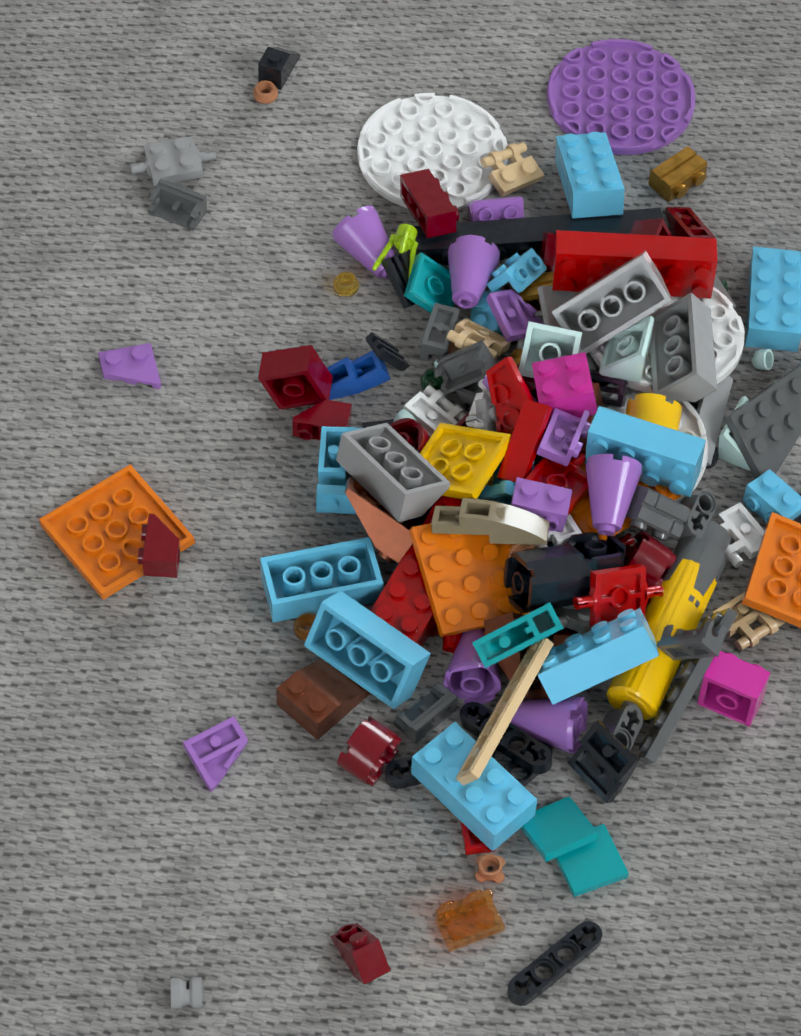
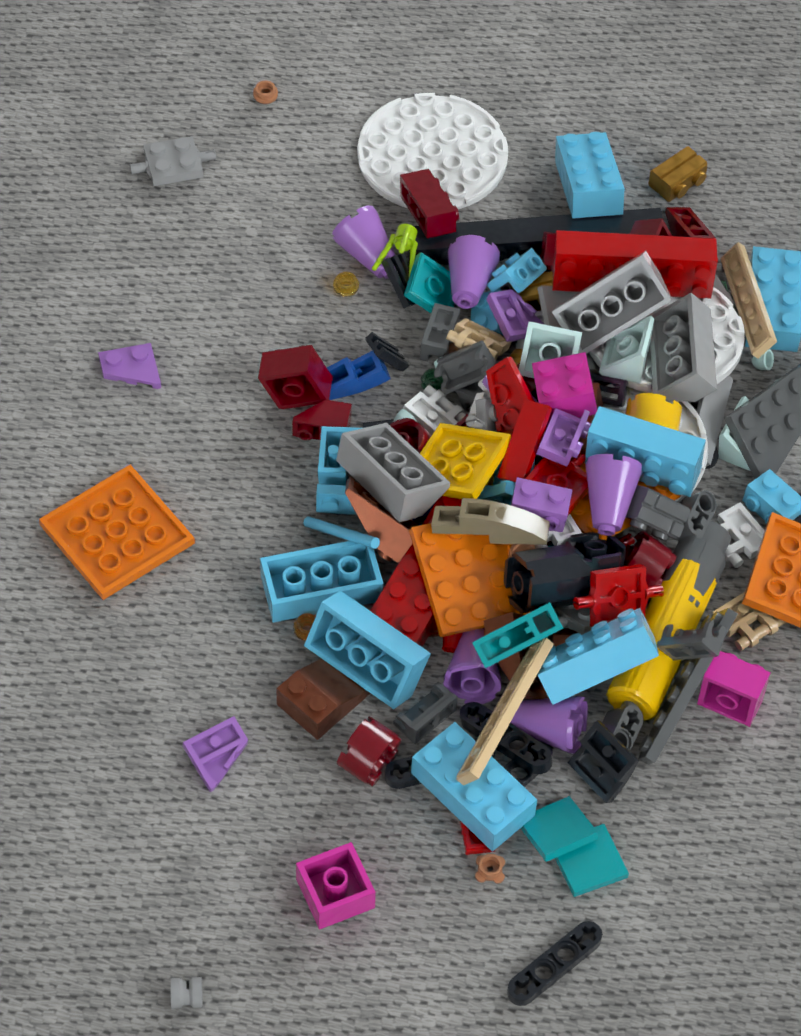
(161, 549): dark red slope -> none
(177, 204): dark grey hinge -> none
(277, 65): black slope -> none
(335, 885): none -> dark pink brick
(341, 532): none -> medium azure bar
(361, 952): dark red slope -> none
(468, 919): clear orange bracket -> none
(496, 209): medium lavender bracket -> none
(515, 175): tan plate -> none
(624, 91): medium lavender tile -> none
(748, 300): none -> tan tile

